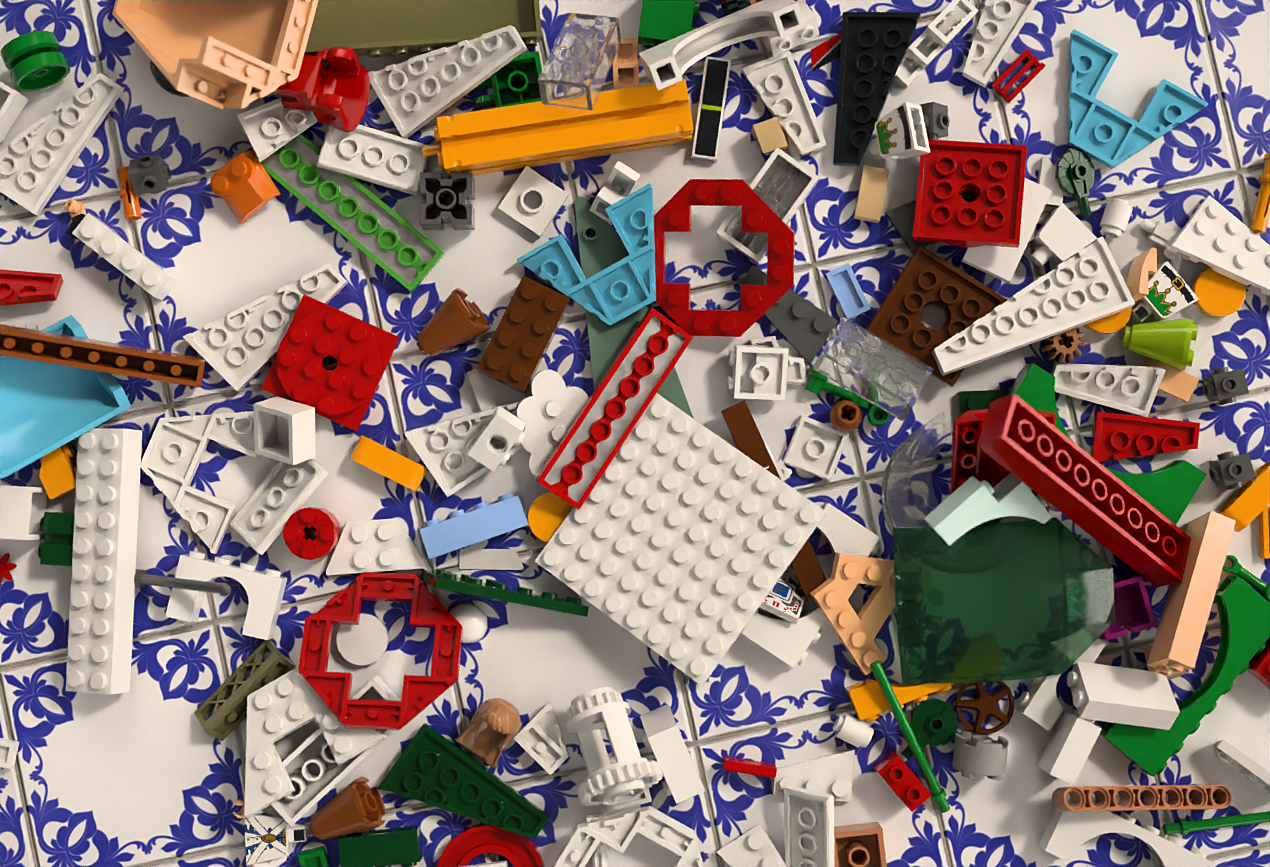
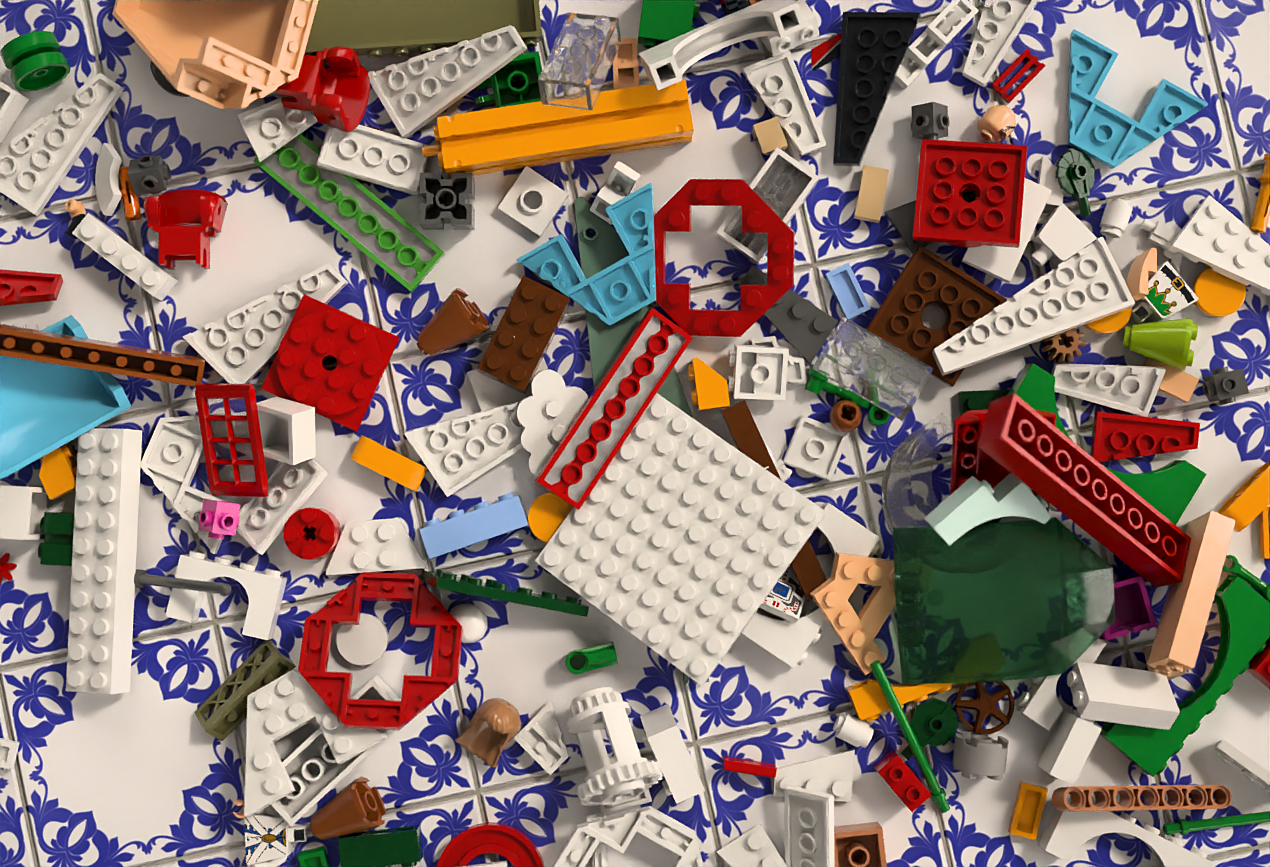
(107, 179): none -> white tile
(185, 224): none -> red piece
(219, 518): none -> dark pink brick
(232, 440): none -> red piece
(244, 185): orange slope -> none
(453, 781): dark green wing -> none
(489, 559): white sticker -> none
(500, 424): white brick -> none
(595, 657): none -> green piece
(710, 387): none -> light orange slope
(711, 108): black tile -> none
(901, 134): white torso -> none
(996, 124): none -> light nougat head
(1028, 810): none -> light orange tile
(1231, 469): dark grey brick -> none

